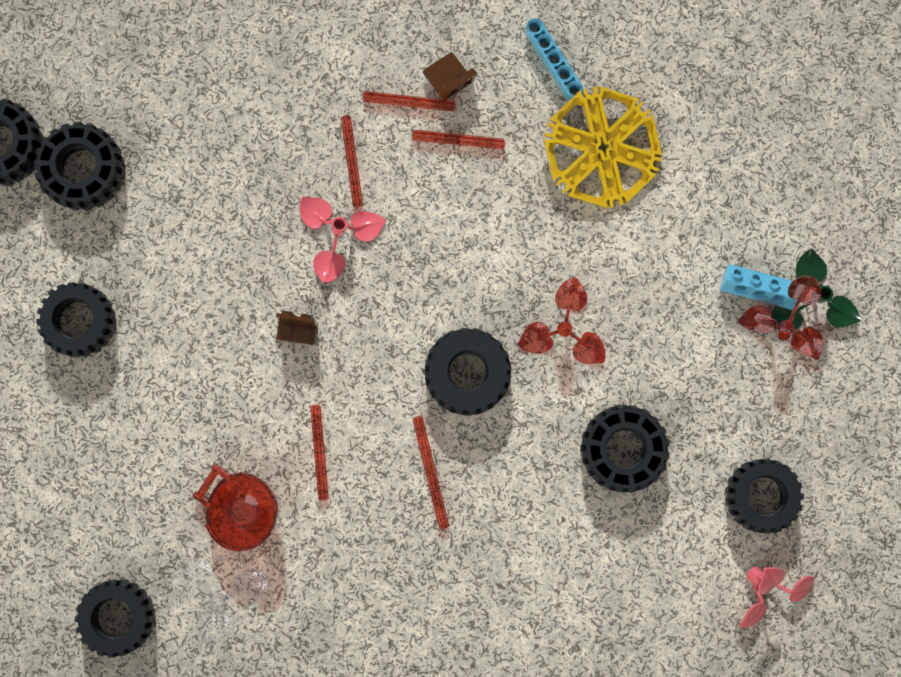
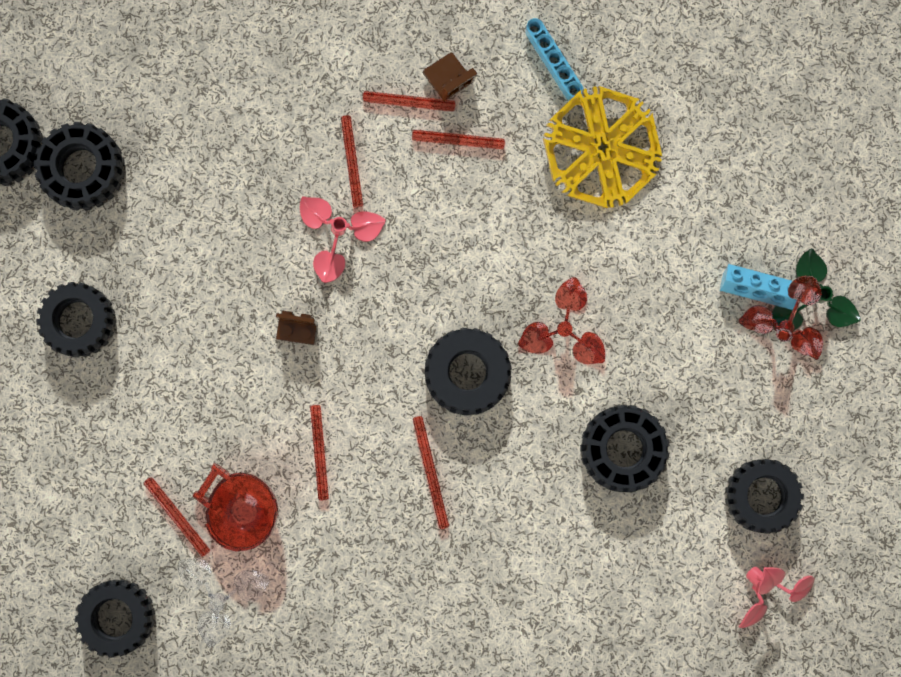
(176, 516): none -> clear red axle

